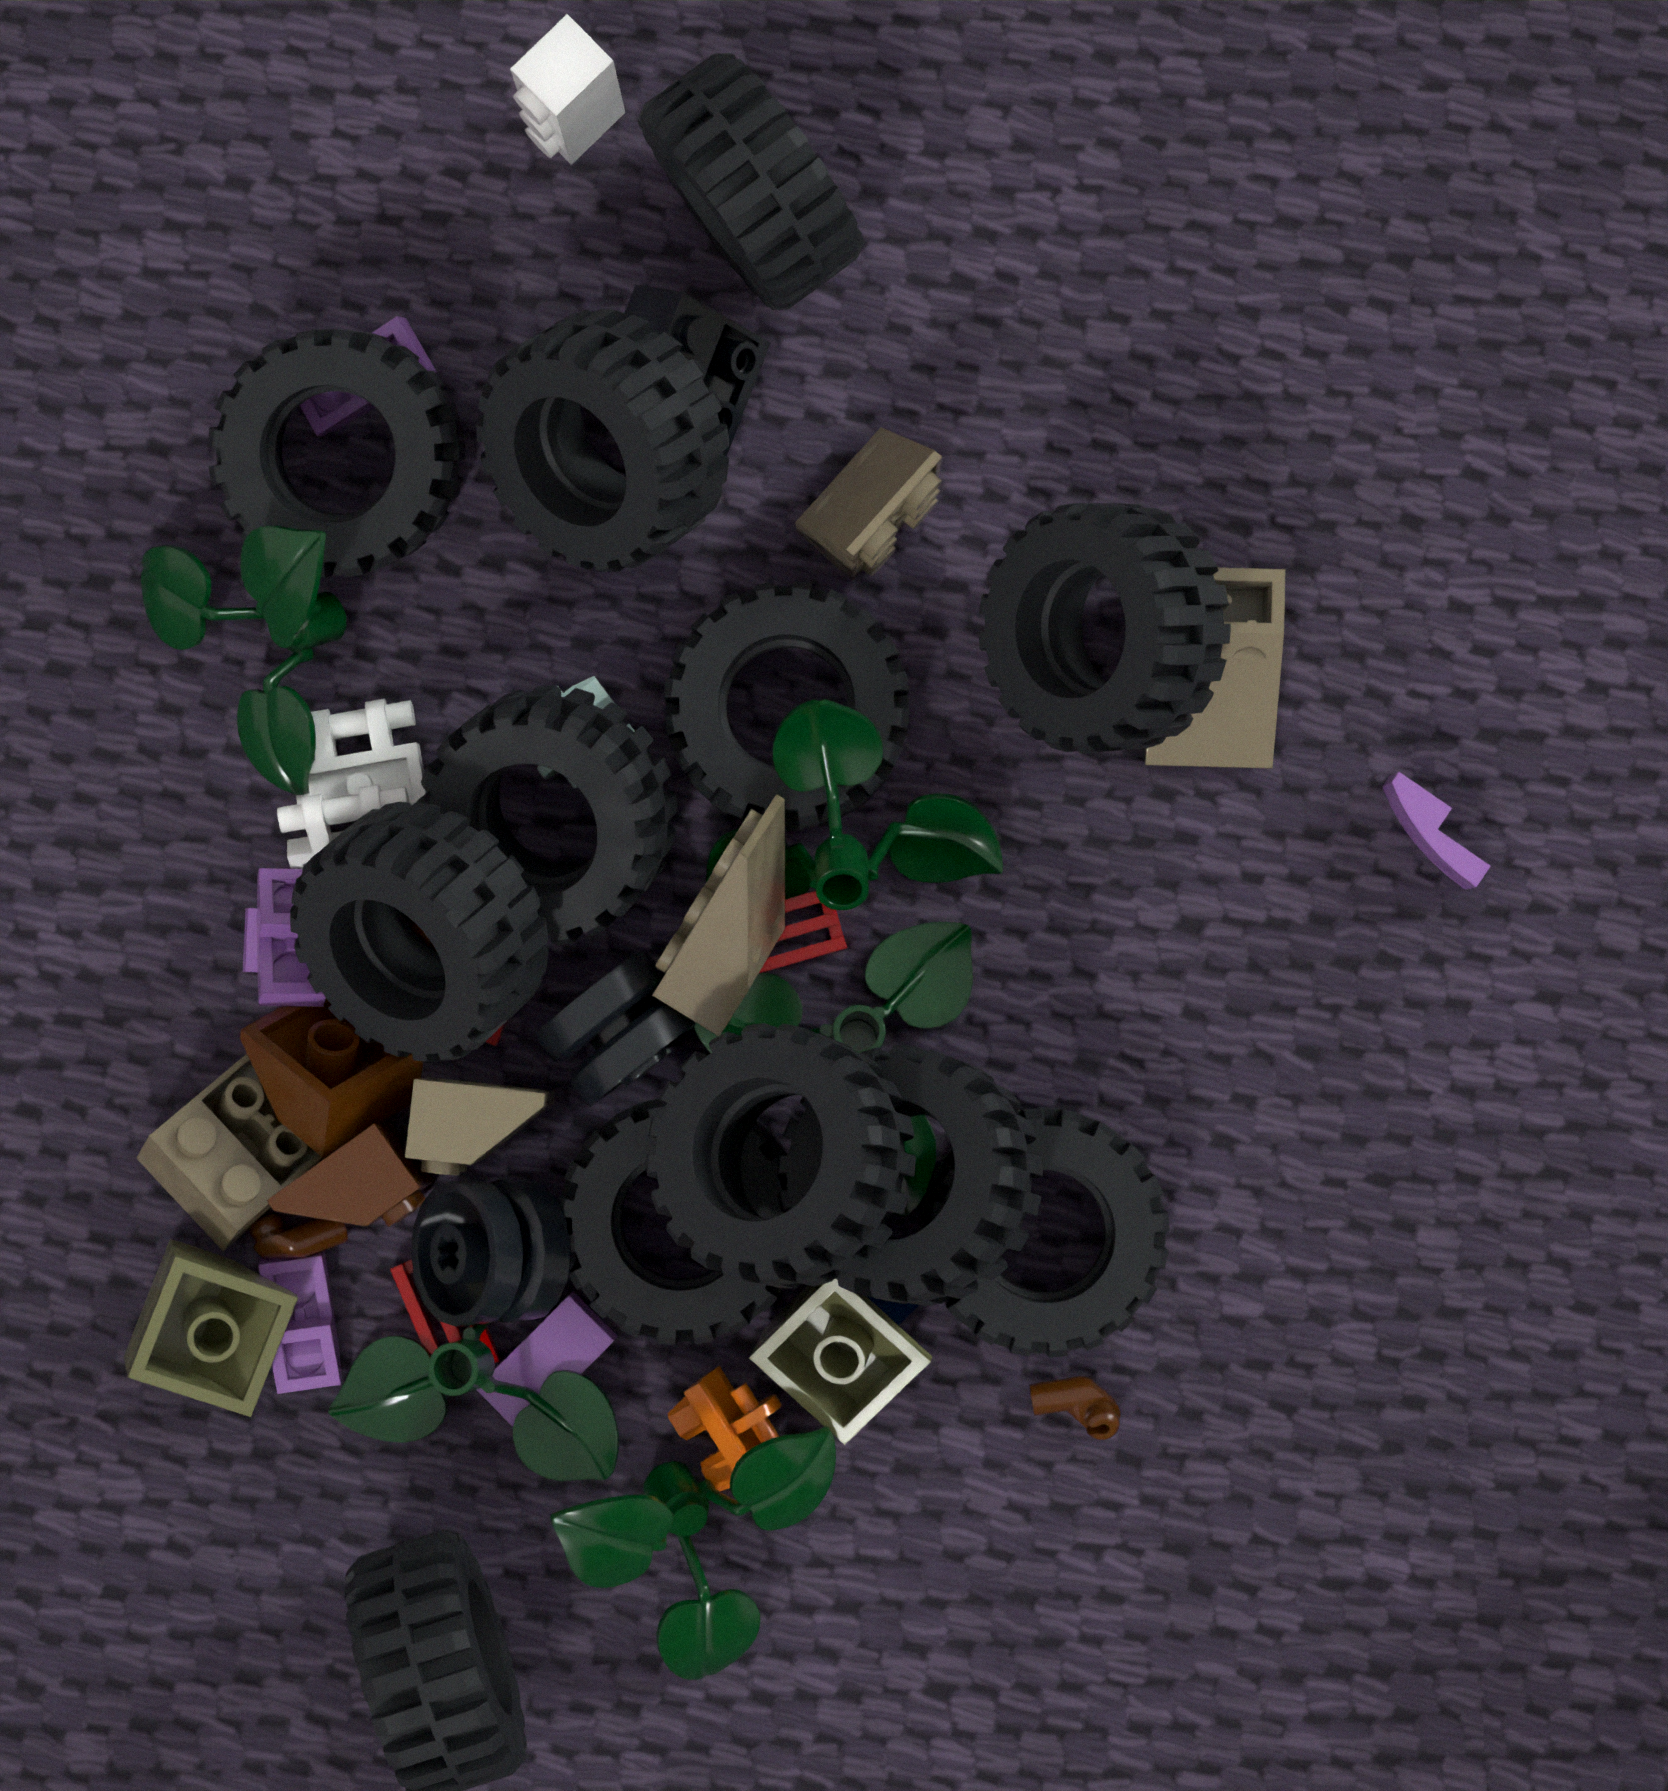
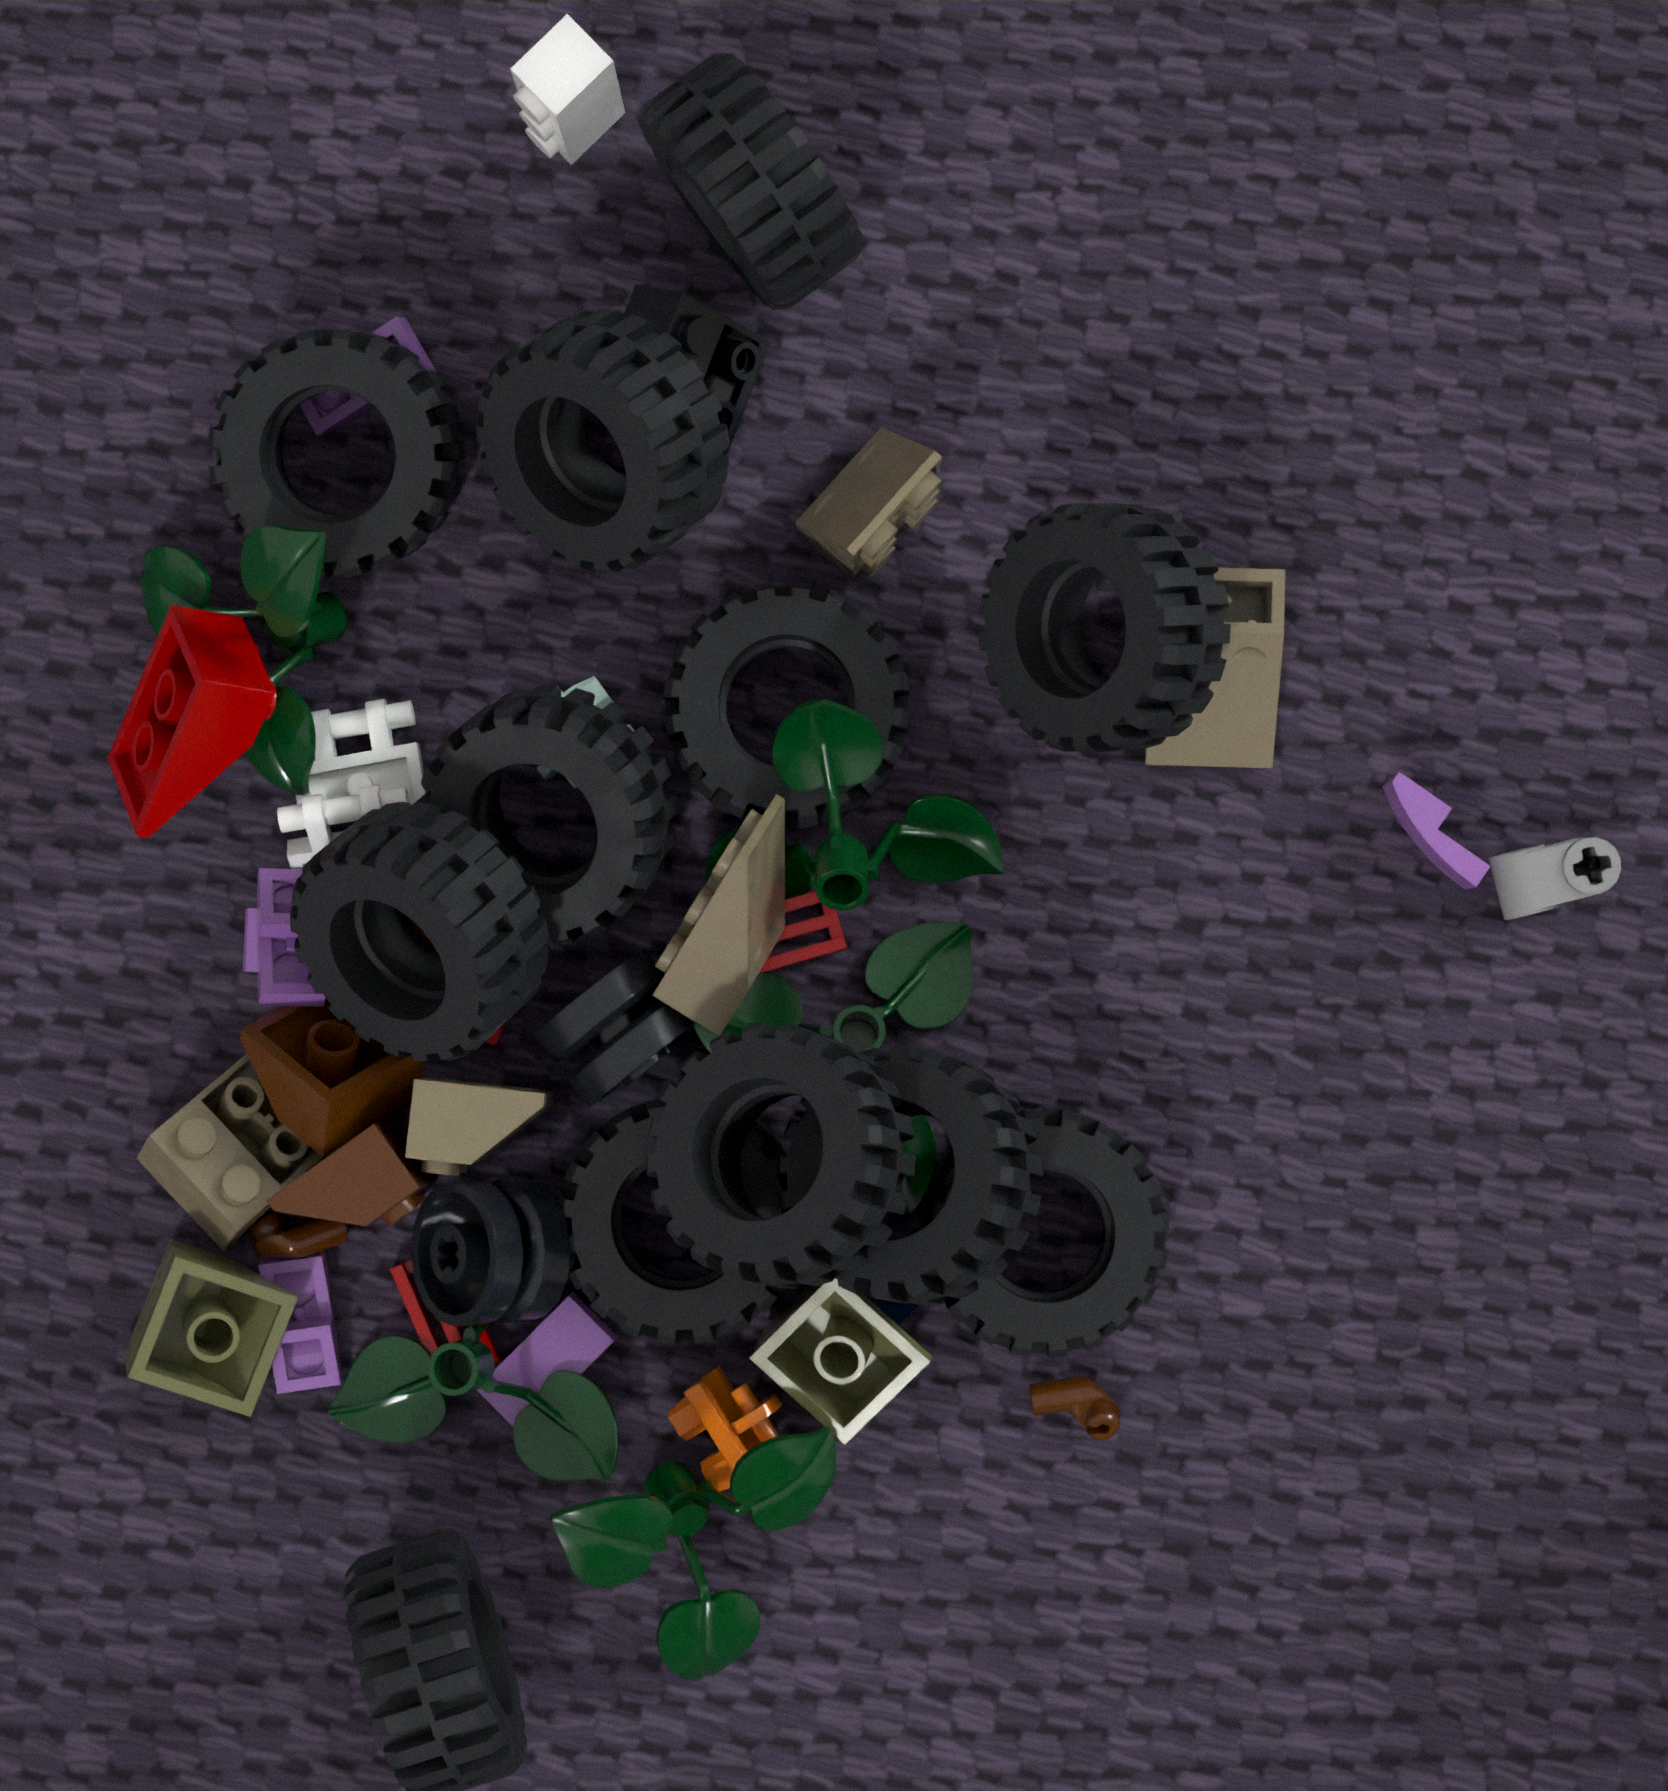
(189, 714): none -> red slope
(1544, 876): none -> light grey piece

